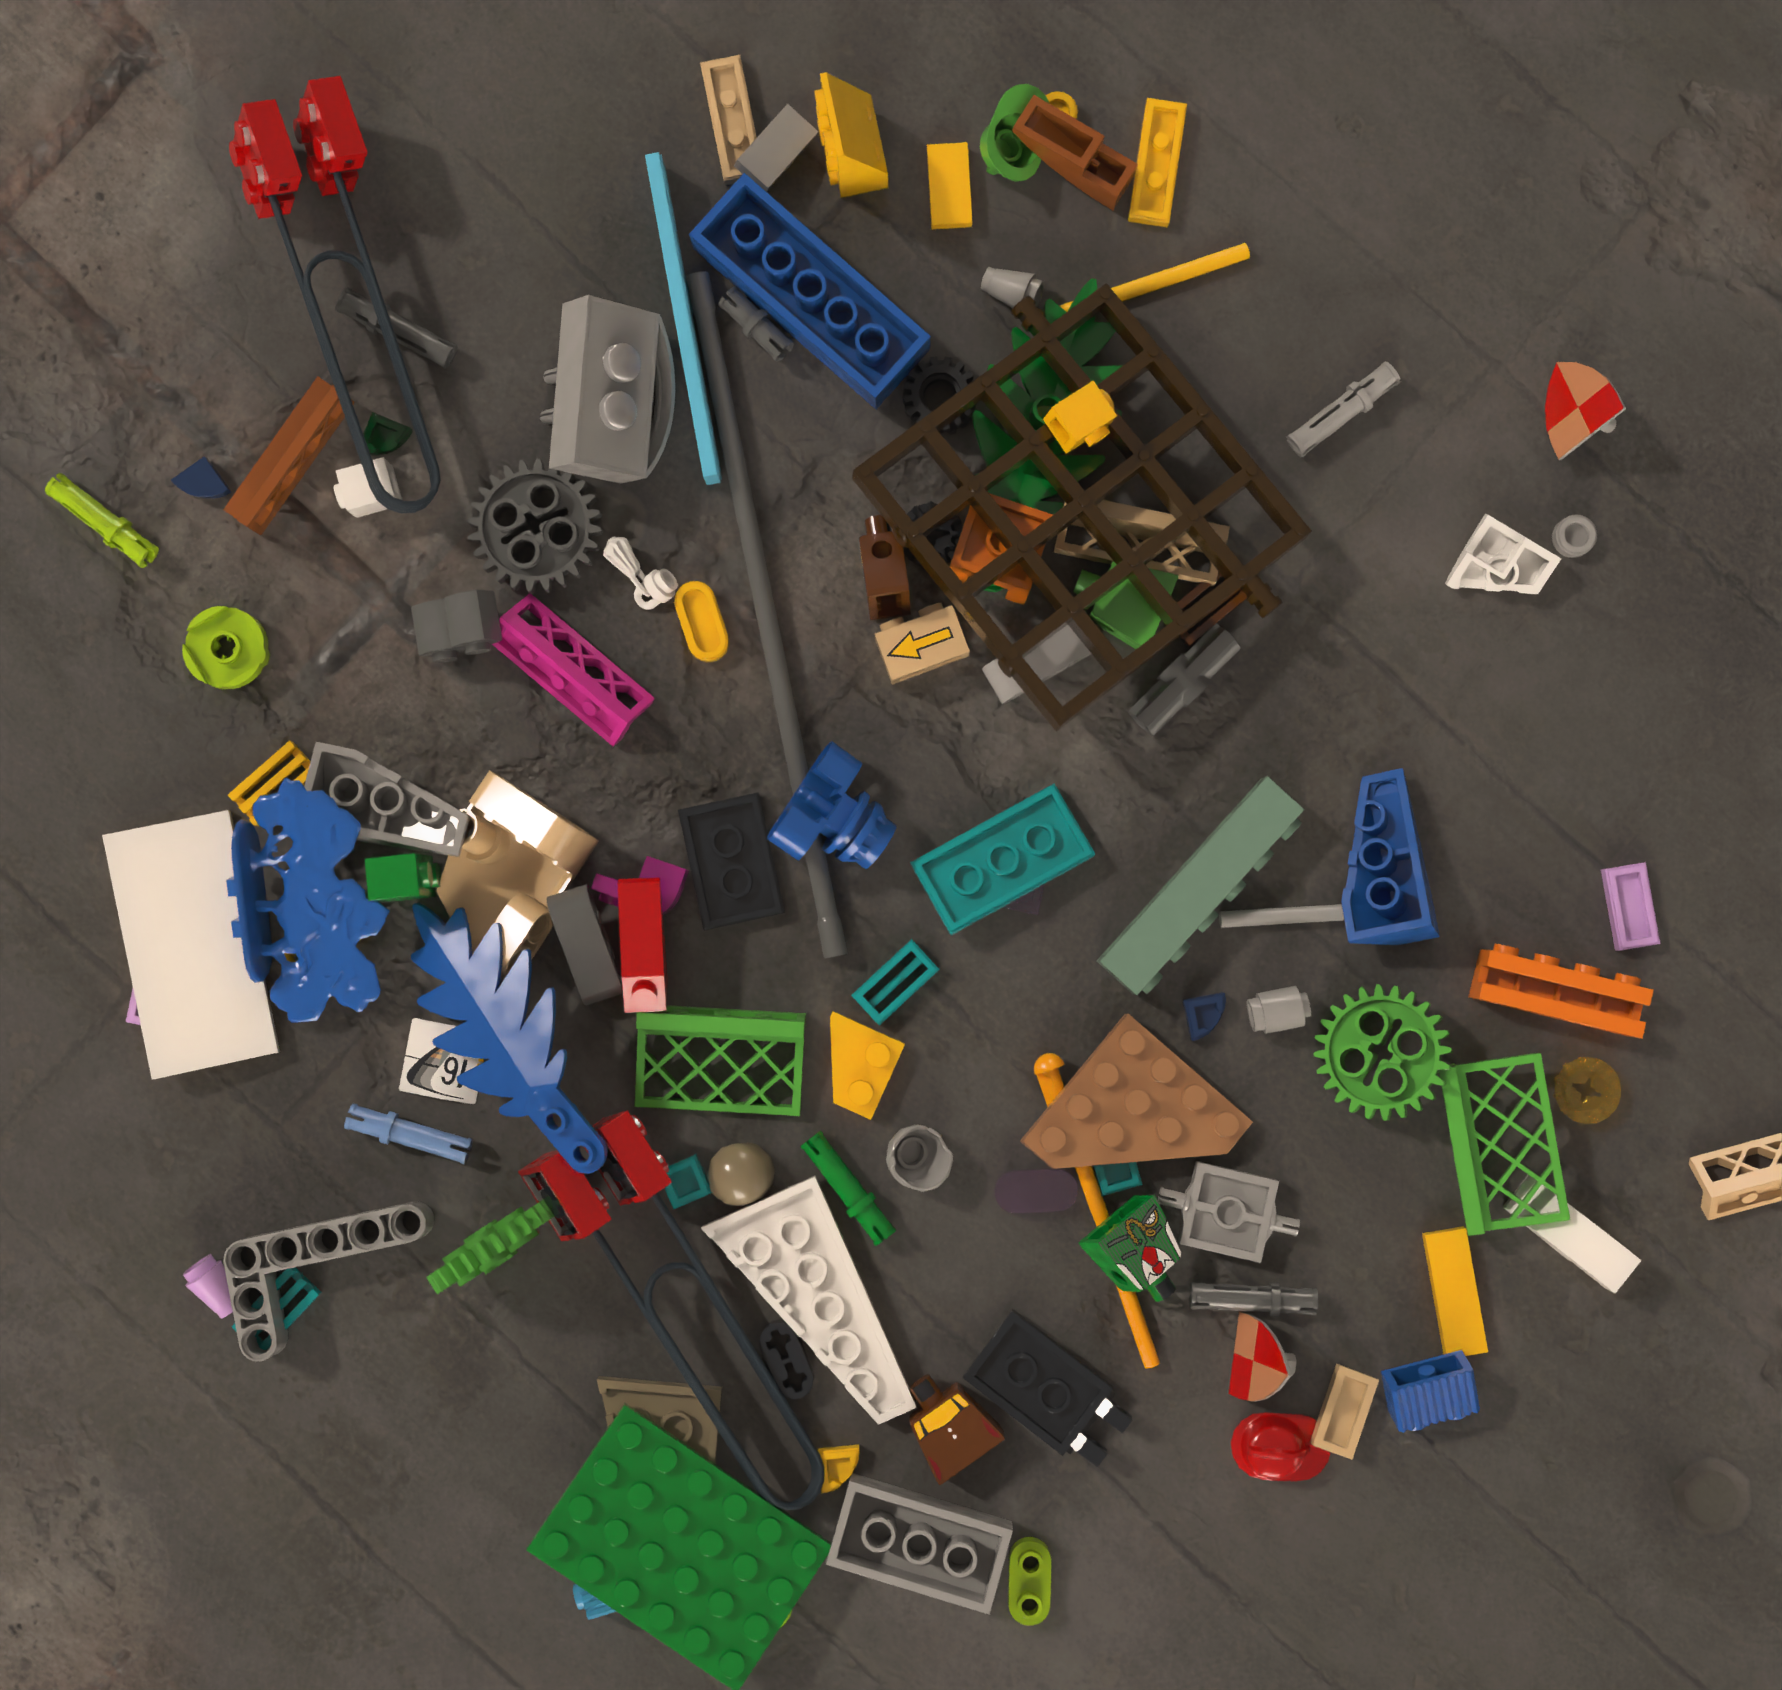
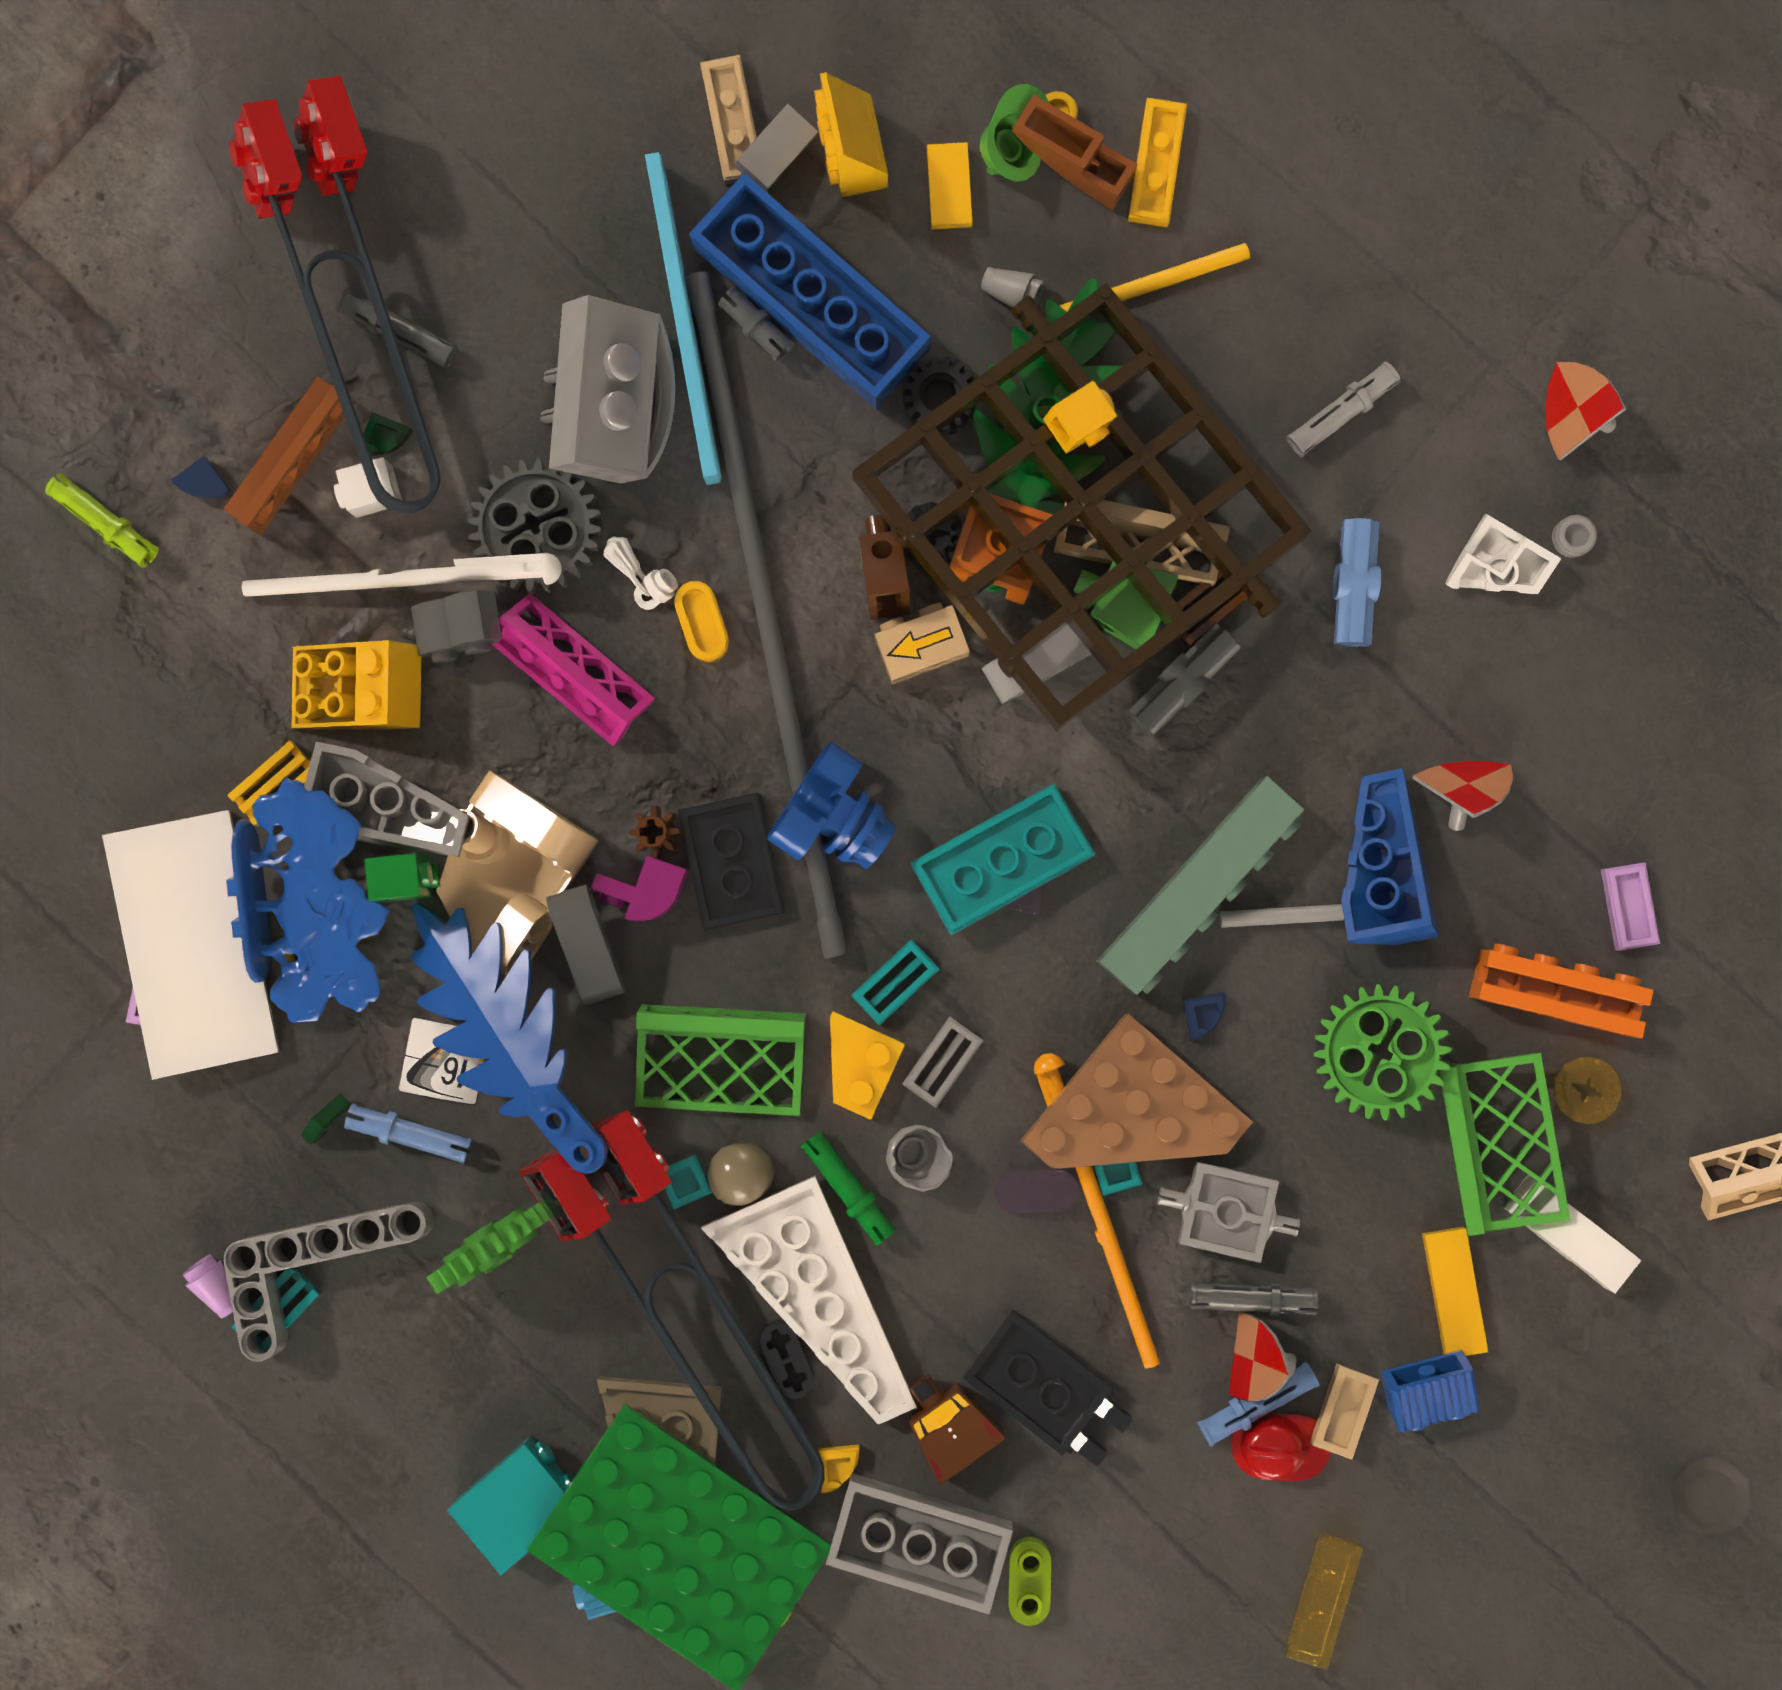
(248, 655): lime plate -> none
(324, 1118): none -> dark green tile
(356, 686): none -> yellow slope
(465, 570): none -> white bar
(511, 1503): none -> teal brick
(642, 945): red slope -> none
(653, 821): none -> reddish brown gear
(962, 1033): none -> light grey tile
(1135, 1247): torso -> none
(1243, 1412): none -> medium blue pin
(1278, 1010): light grey brick -> none
(1323, 1601): none -> clear yellow tile
(1356, 582): none -> medium blue piece
(1468, 786): none -> shield

